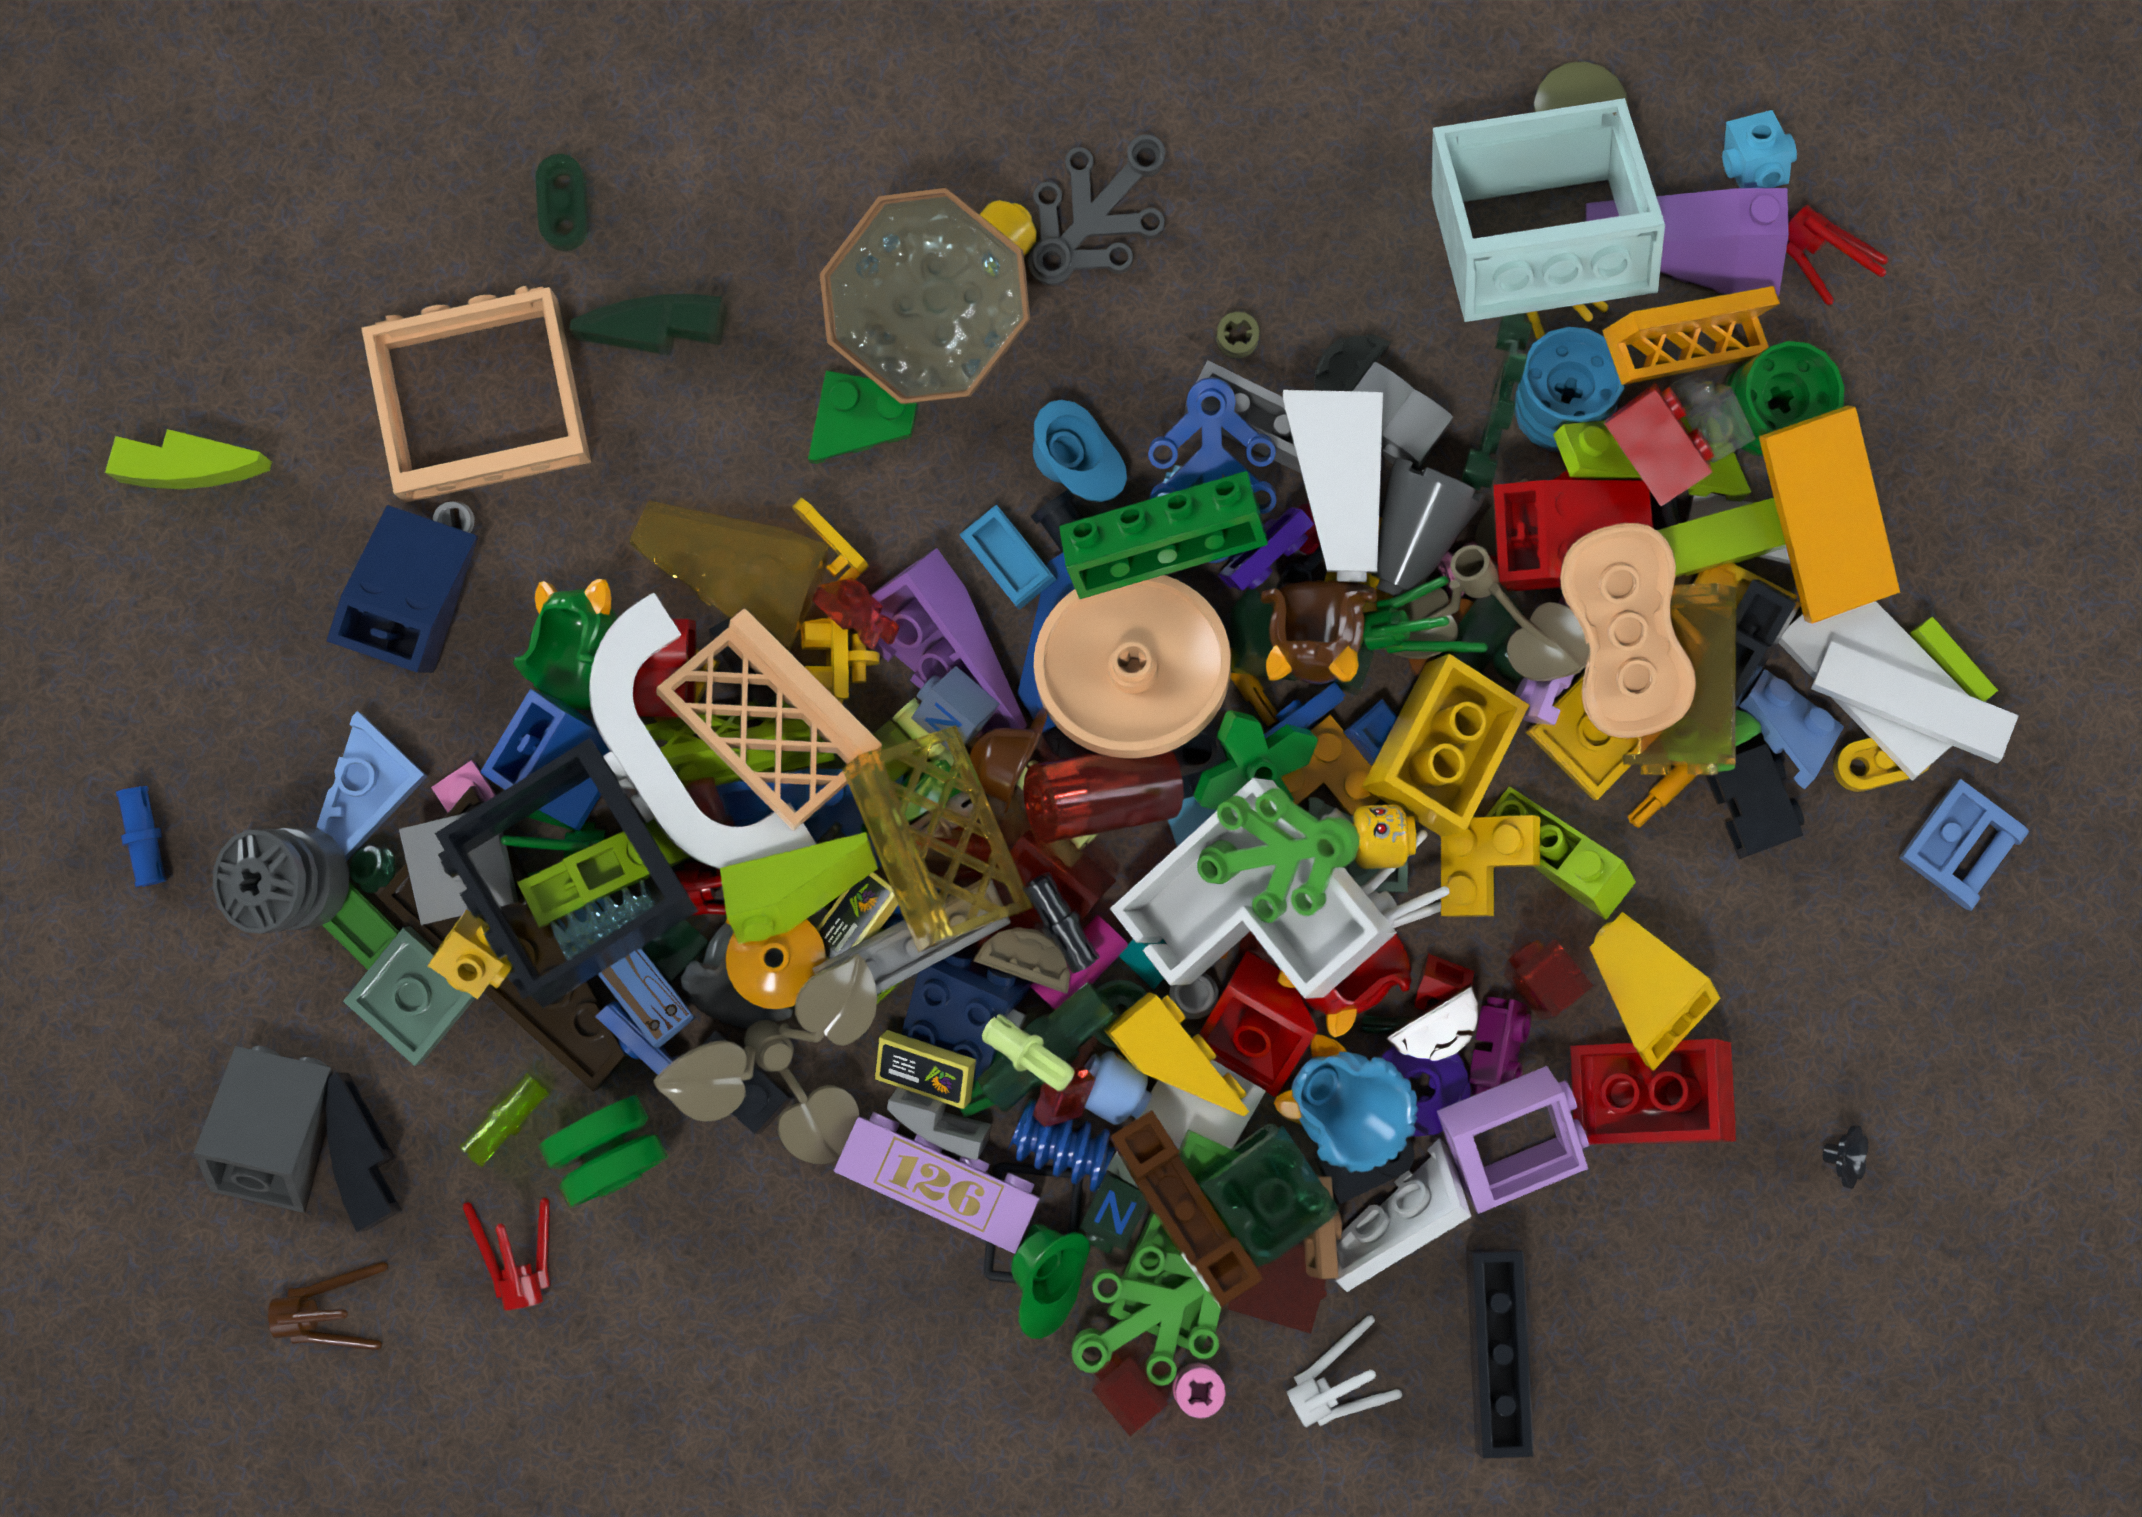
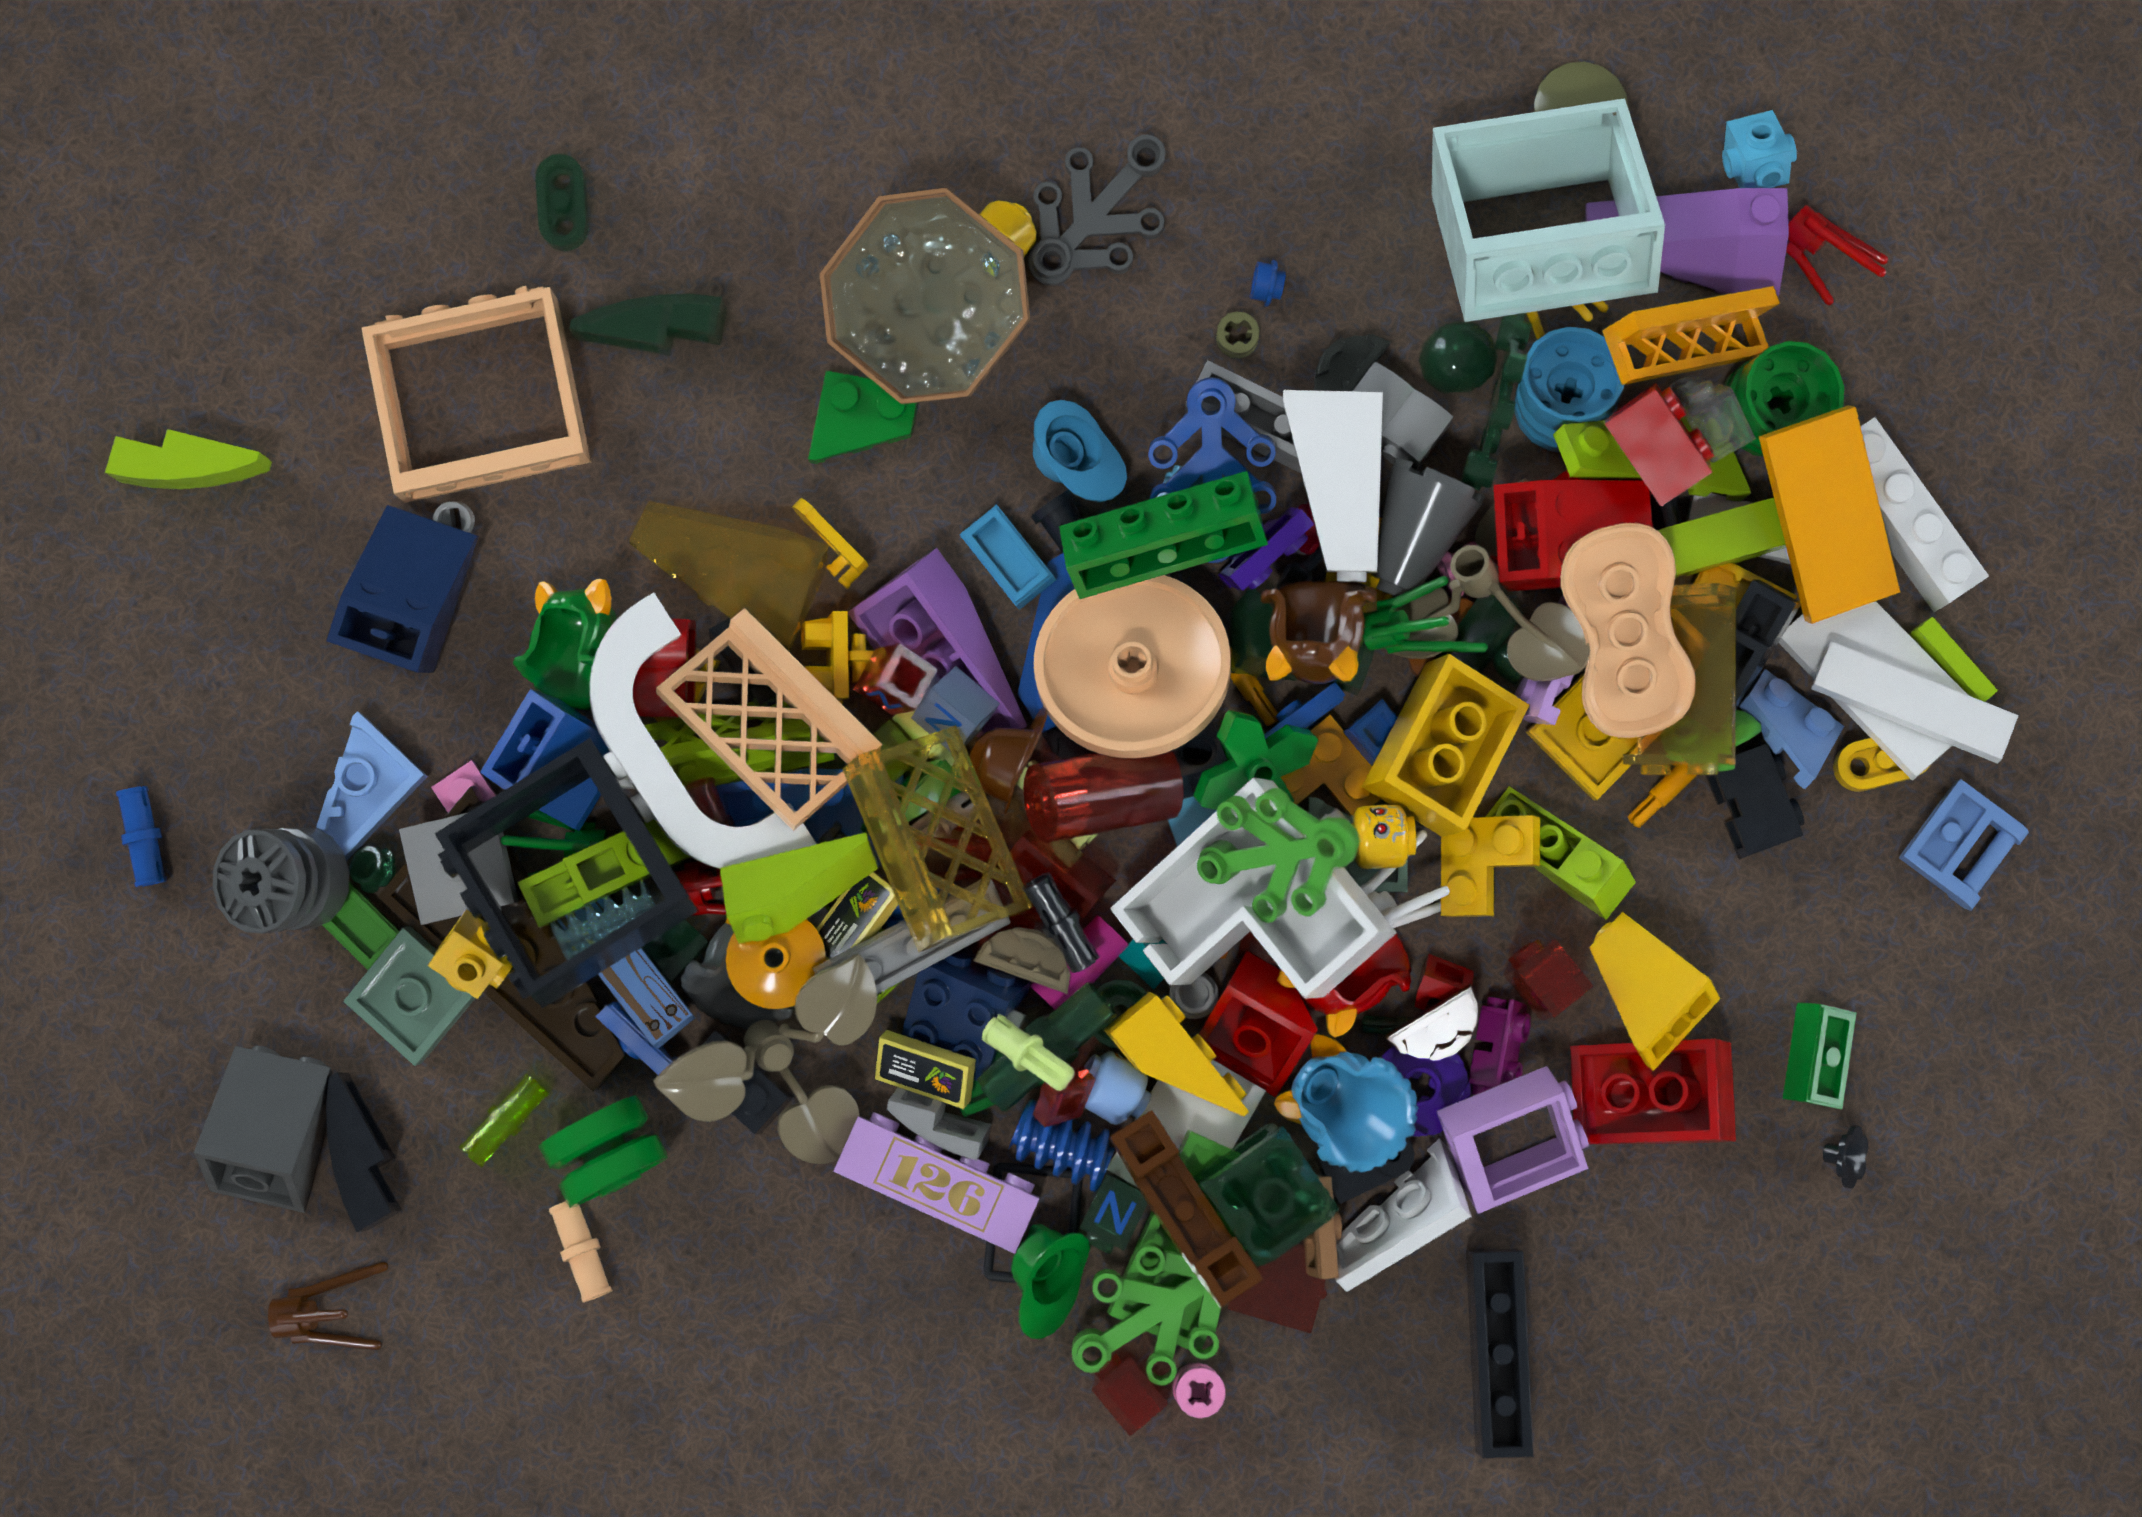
(515, 1283): red plant -> none
(580, 1251): none -> light nougat pin
(853, 607): clear red plate -> none
(895, 679): none -> clear red brick
(1267, 282): none -> blue plate
(1316, 1400): white plant -> none
(1458, 357): none -> clear green hair
(1819, 1055): none -> green slope
(1917, 527): none -> white brick

